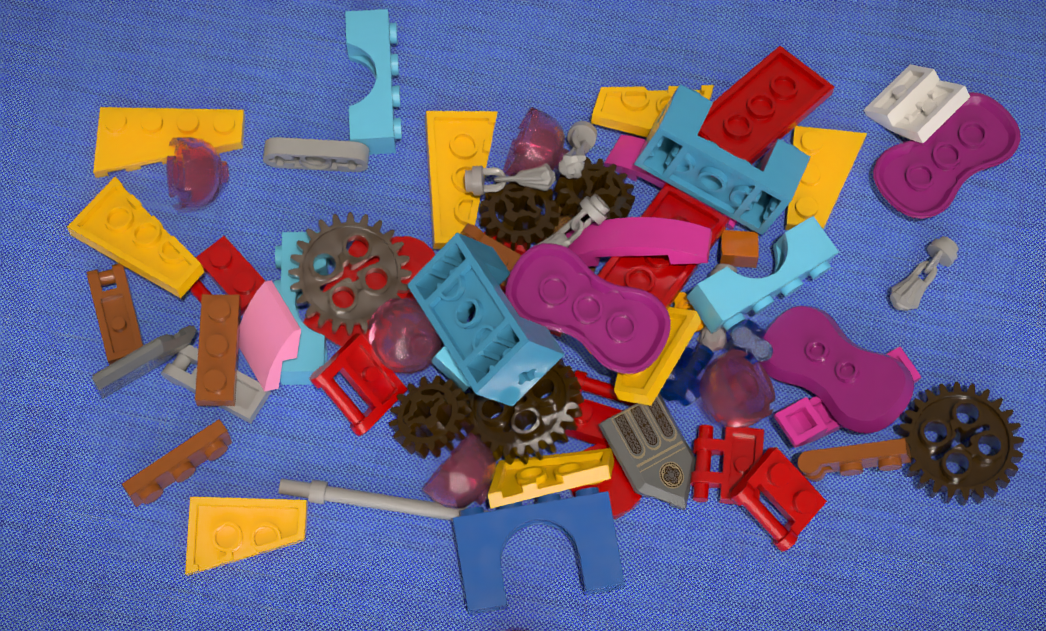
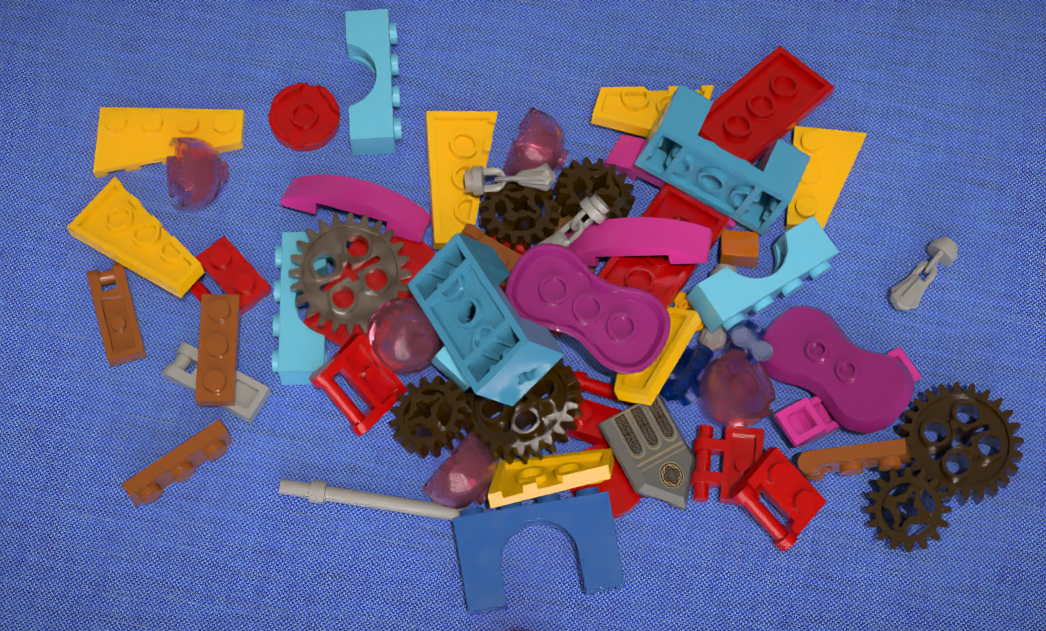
(141, 361): dark grey tile -> none
(240, 528): yellow wing -> none
(268, 335): bright pink slope -> none
(304, 117): none -> red tile
(316, 154): light grey beam -> none
(361, 198): none -> dark pink slope
(582, 138): light grey piece -> none
(916, 103): white slope -> none
(917, 492): none -> dark brown gear
(927, 175): magenta plate -> none

